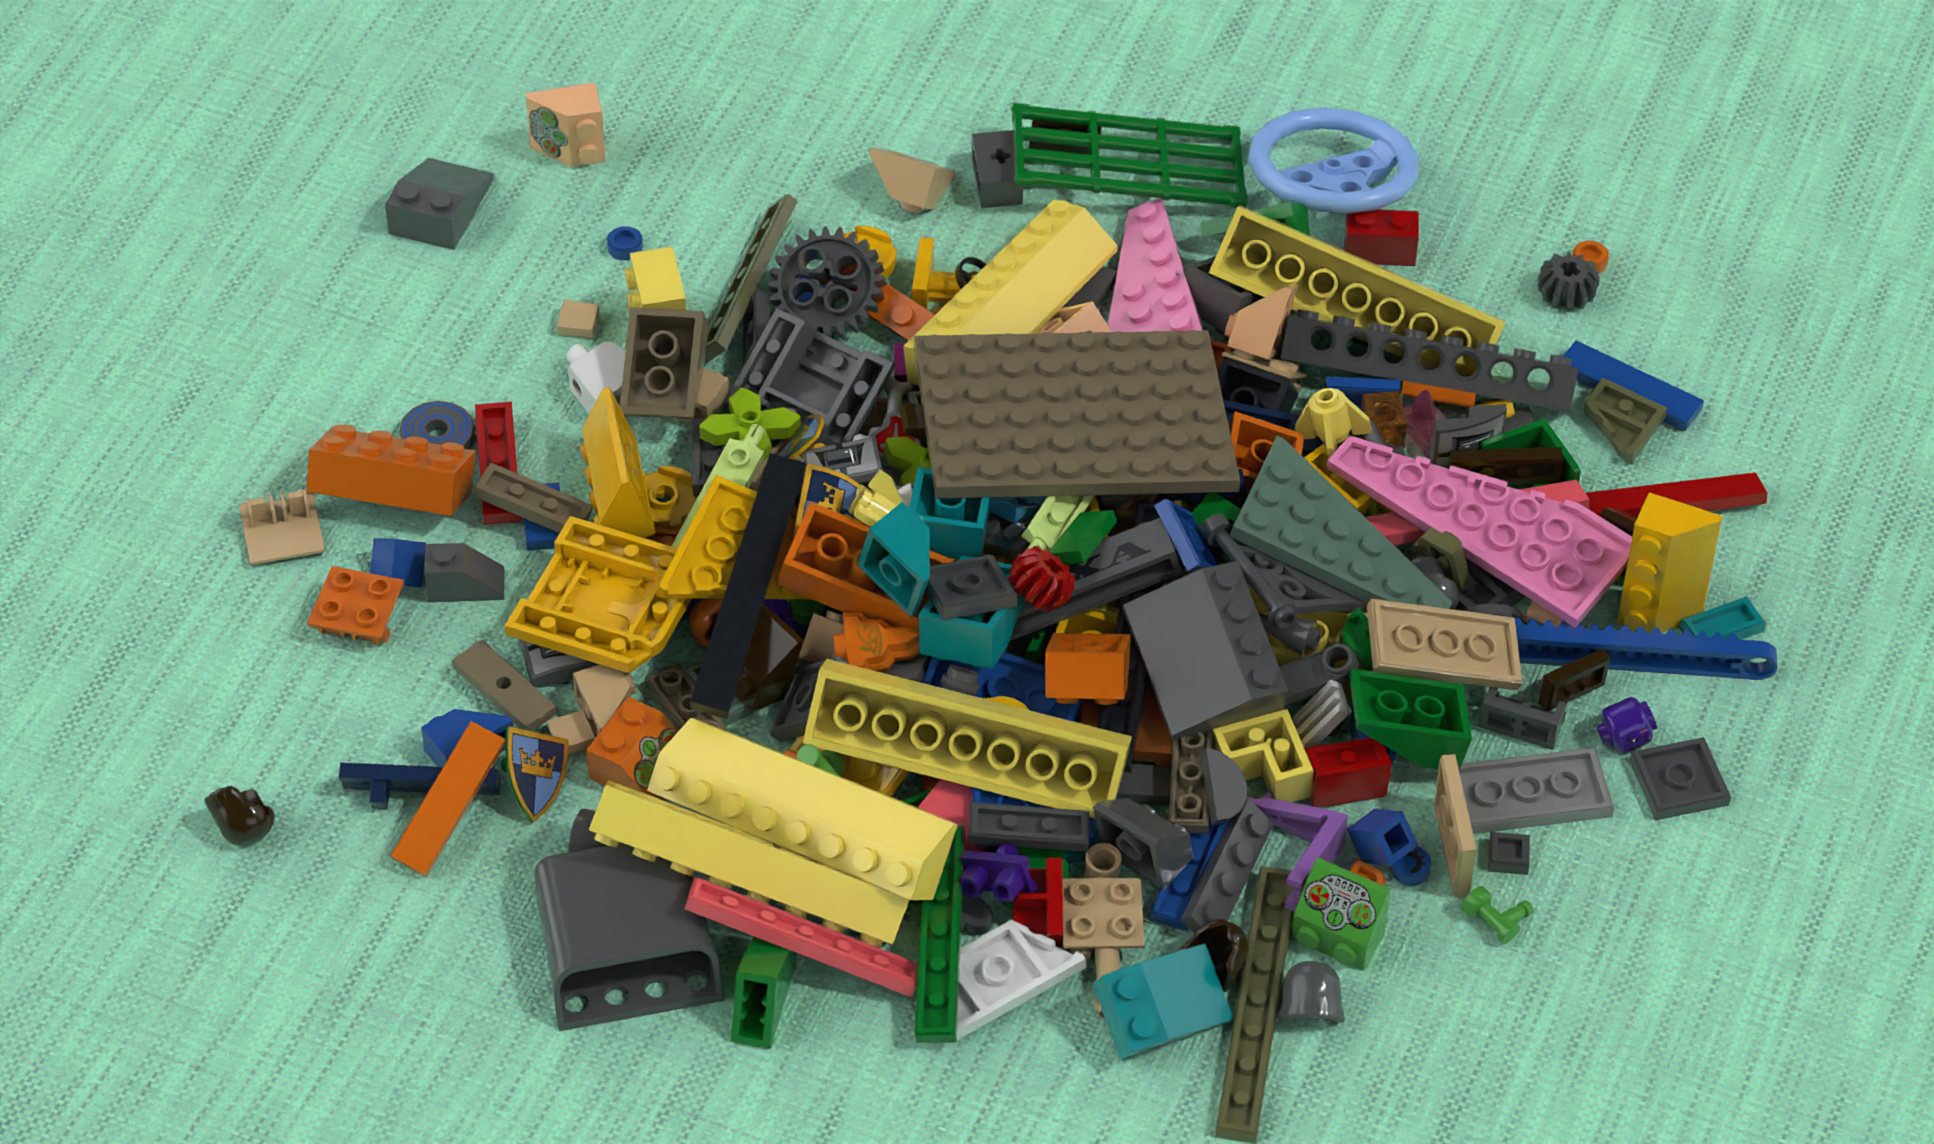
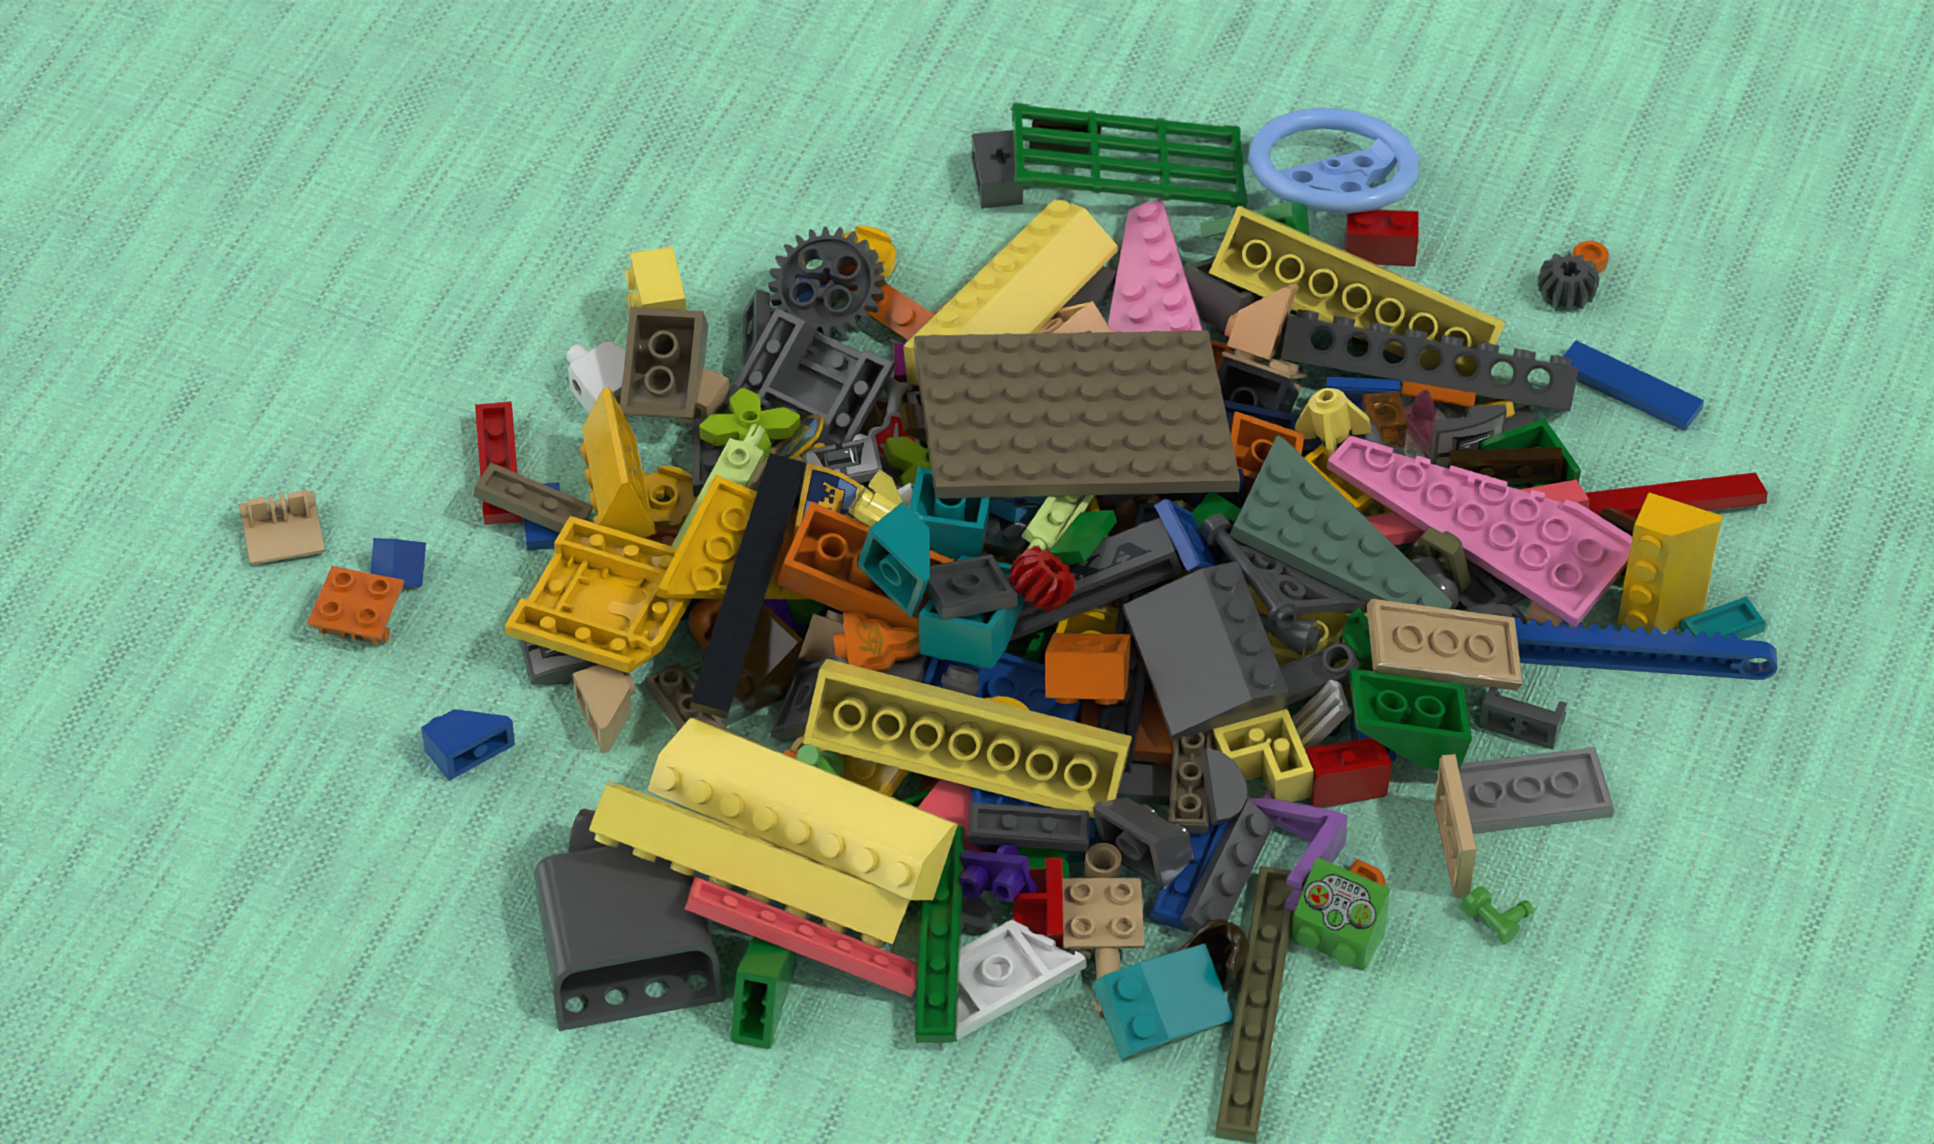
(240, 816): dark brown hair -> none
(385, 778): dark blue hinge -> none
(391, 470): orange brick -> none
(436, 202): dark grey slope -> none
(439, 416): dark grey tile -> none
(448, 799): orange tile -> none
(461, 574): dark grey slope -> none
(504, 686): dark tan tile -> none
(534, 768): shield -> none
(567, 124): light nougat slope -> none
(572, 727): tan tile -> none
(578, 319): tan tile -> none
(623, 242): blue tile -> none
(629, 746): orange slope -> none
(748, 275): olive tile -> none
(911, 179): tan slope -> none
(936, 285): yellow piece -> none
(1312, 992): dark grey hair -> none
(1382, 837): blue brick -> none
(1412, 868): blue tile -> none
(1509, 853): dark grey tile -> none
(1574, 679): dark brown plate -> none
(1624, 417): olive wing -> none
(1627, 725): dark purple head -> none
(1679, 778): dark grey tile -> none

